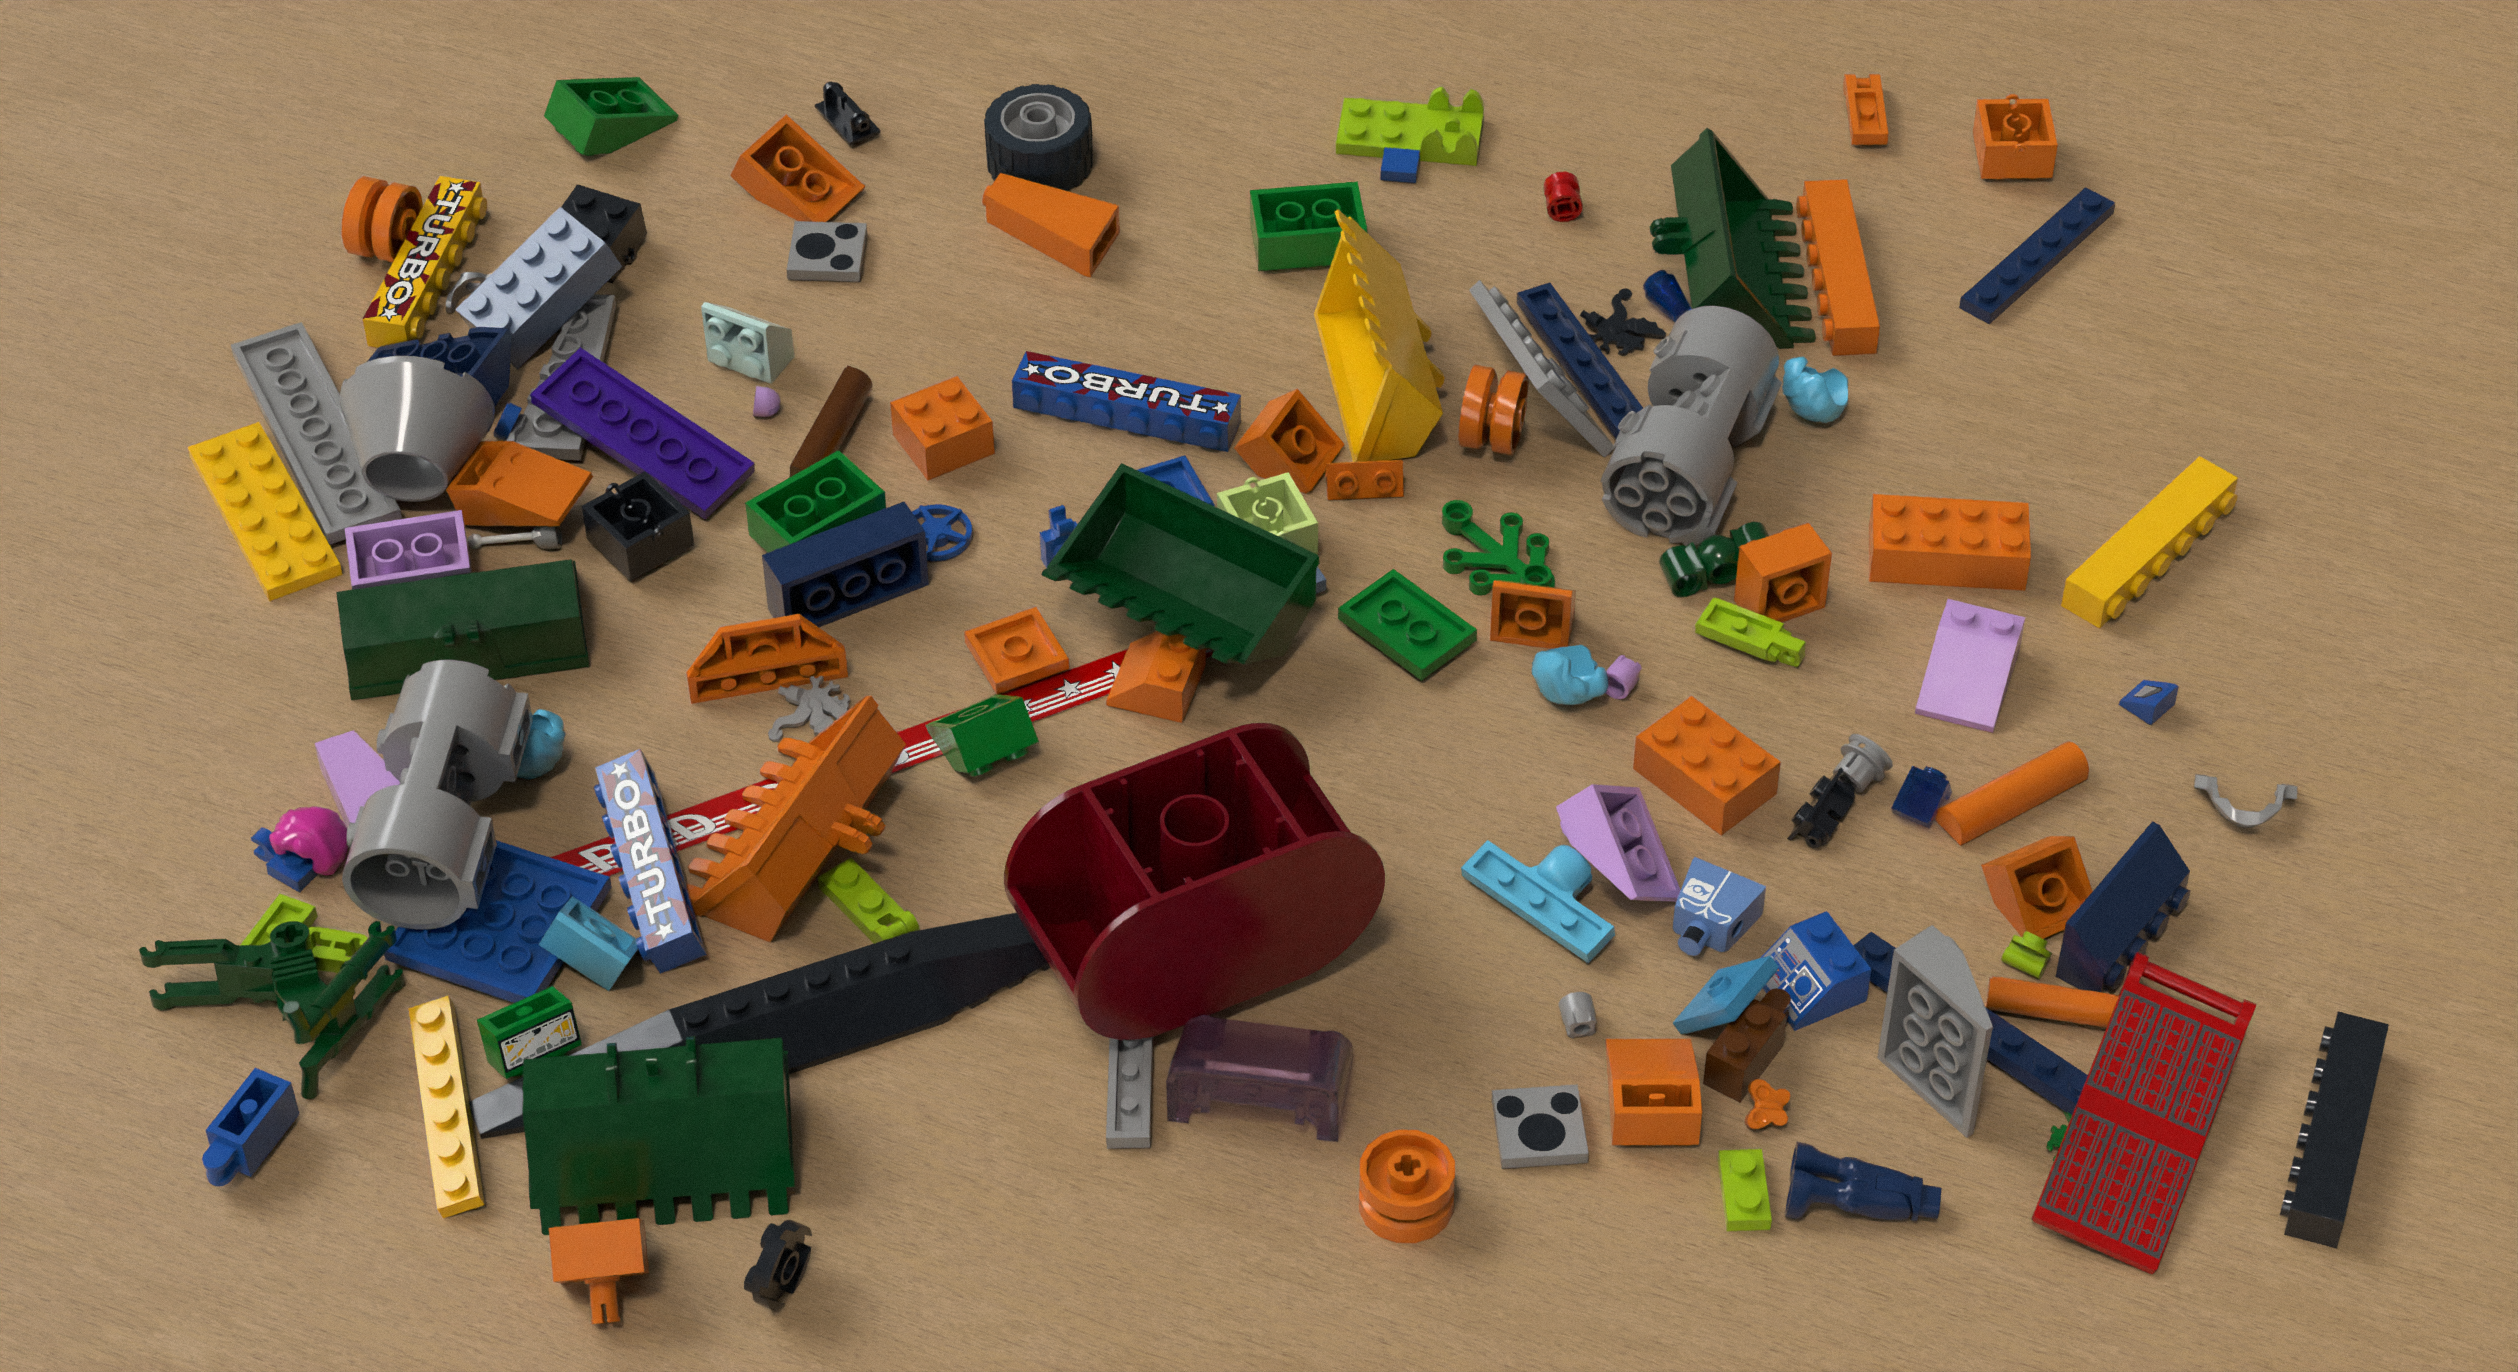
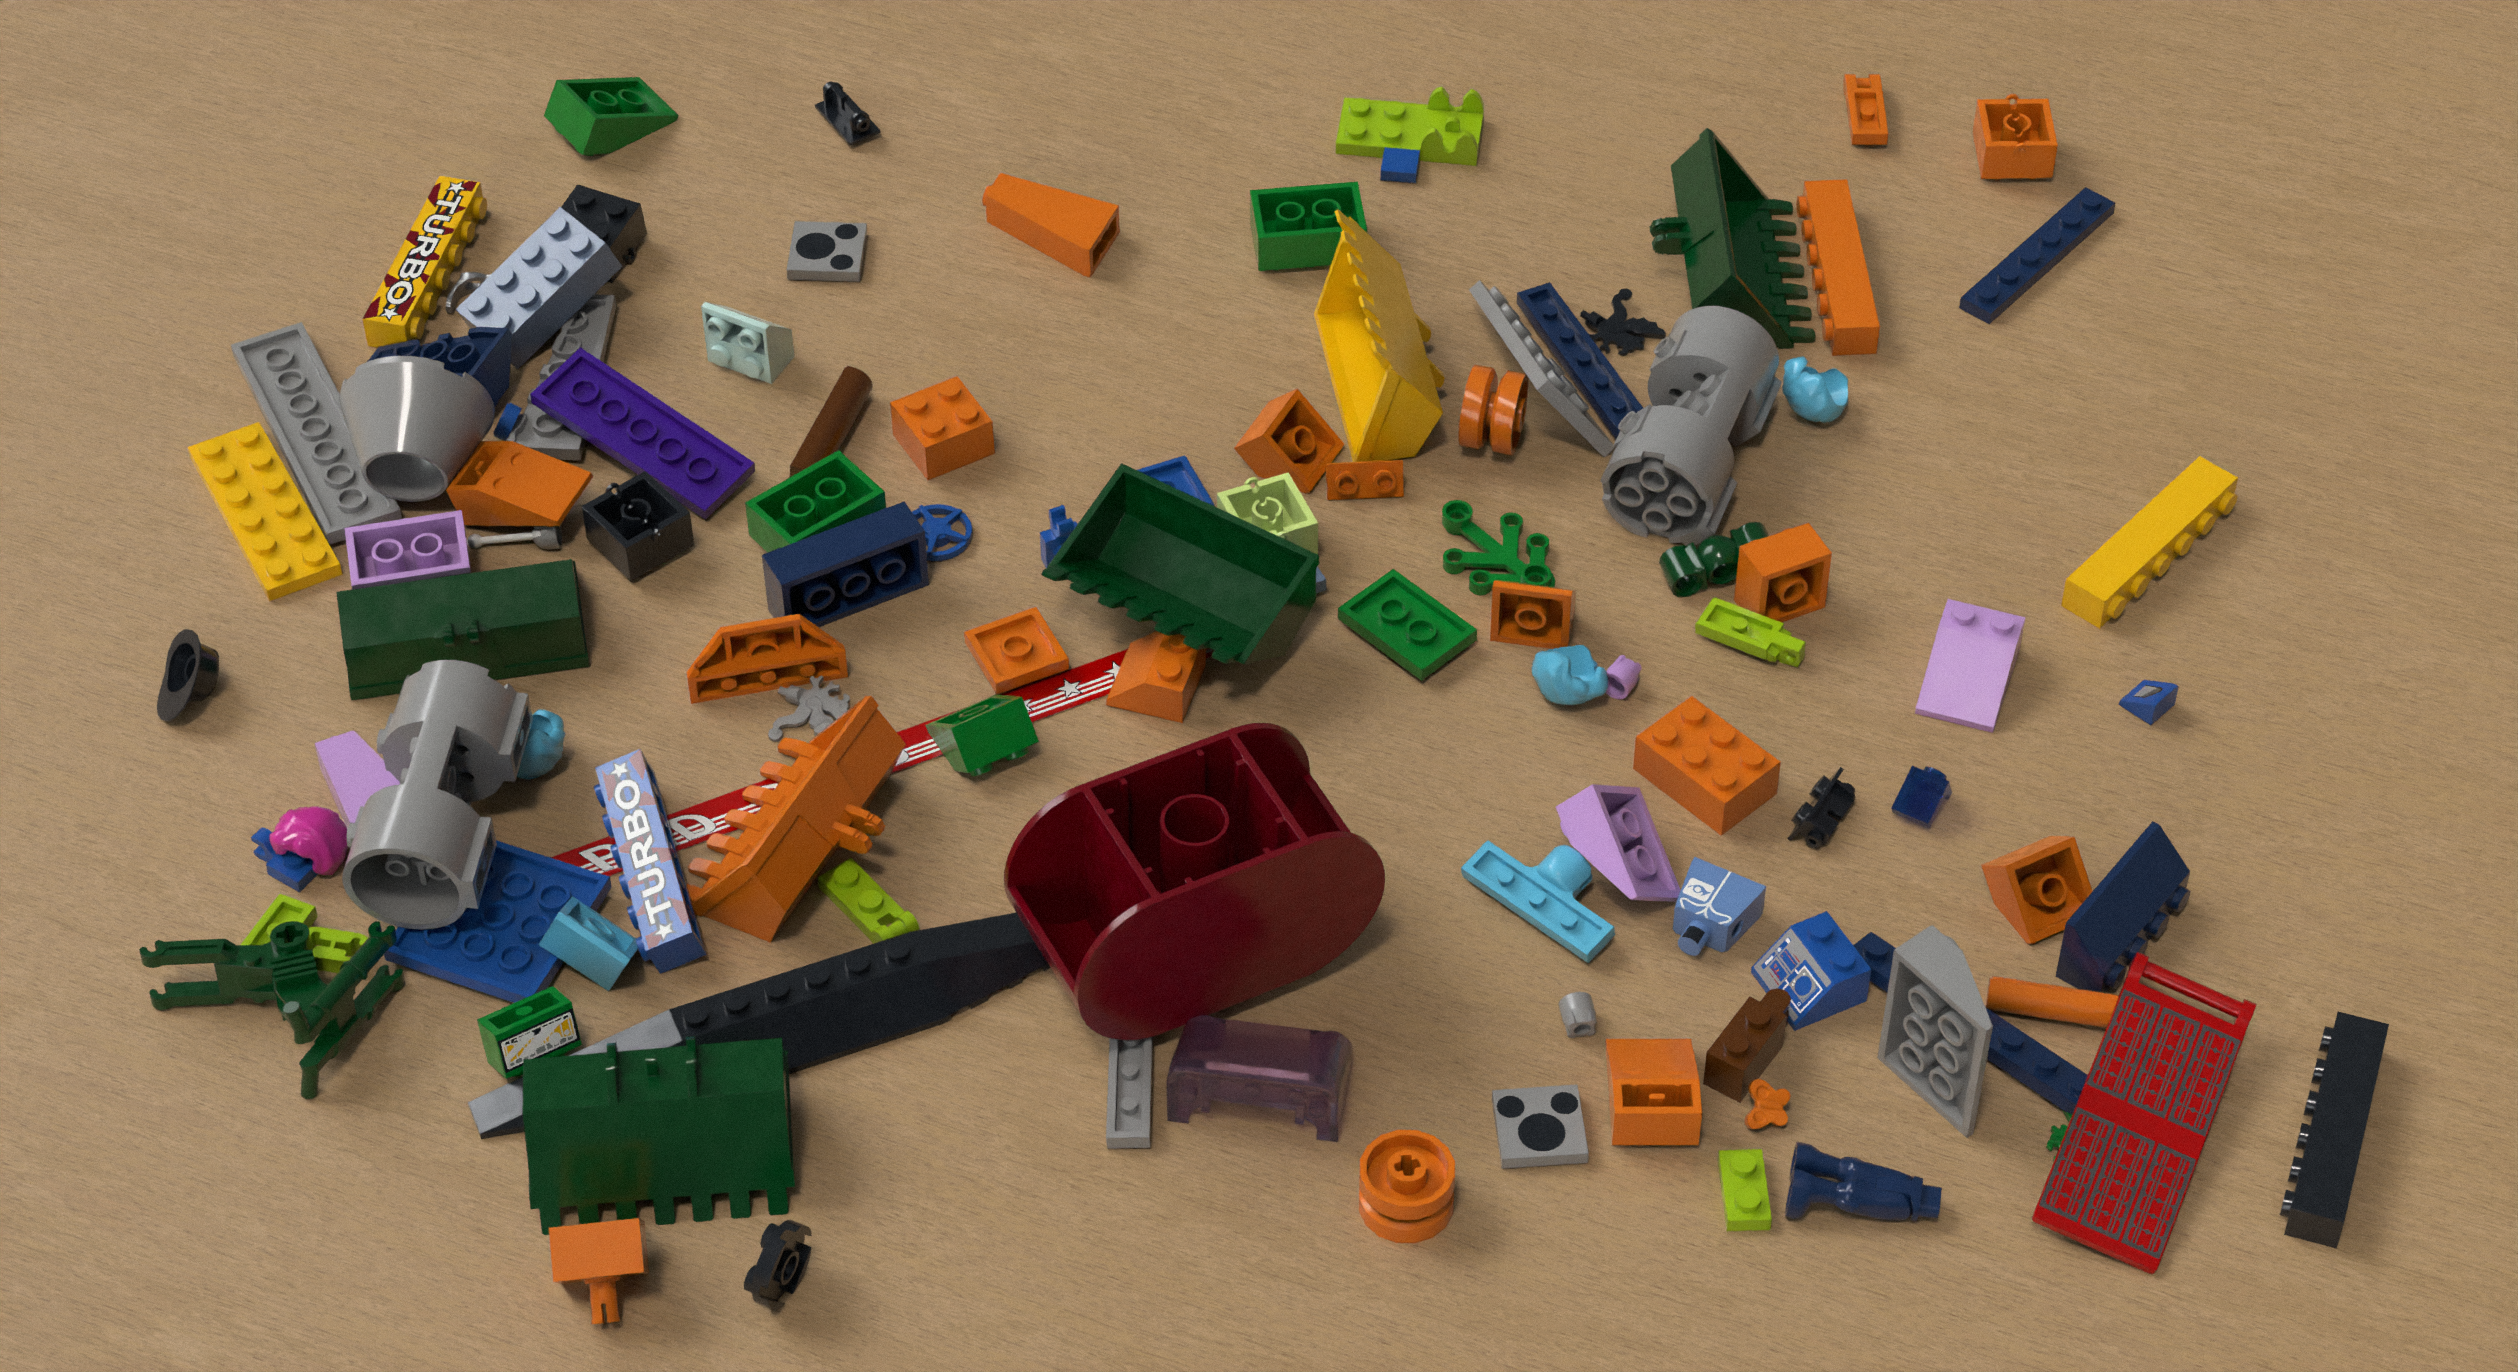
(188, 675): none -> black piece
(249, 1127): blue brick -> none
(379, 217): orange wheel -> none
(446, 1107): yellow plate -> none
(765, 402): lavender hinge -> none
(795, 174): orange slope -> none
(1040, 136): black wheel -> none
(1126, 401): blue brick -> none
(1563, 196): red wheel -> none
(1666, 294): clear blue cone -> none
(1726, 995): dark azure plate -> none
(1862, 764): light grey piece -> none
(1949, 542): orange piece -> none
(2013, 793): orange brick -> none
(2027, 954): lime plate -> none
(2243, 818): light grey helmet -> none

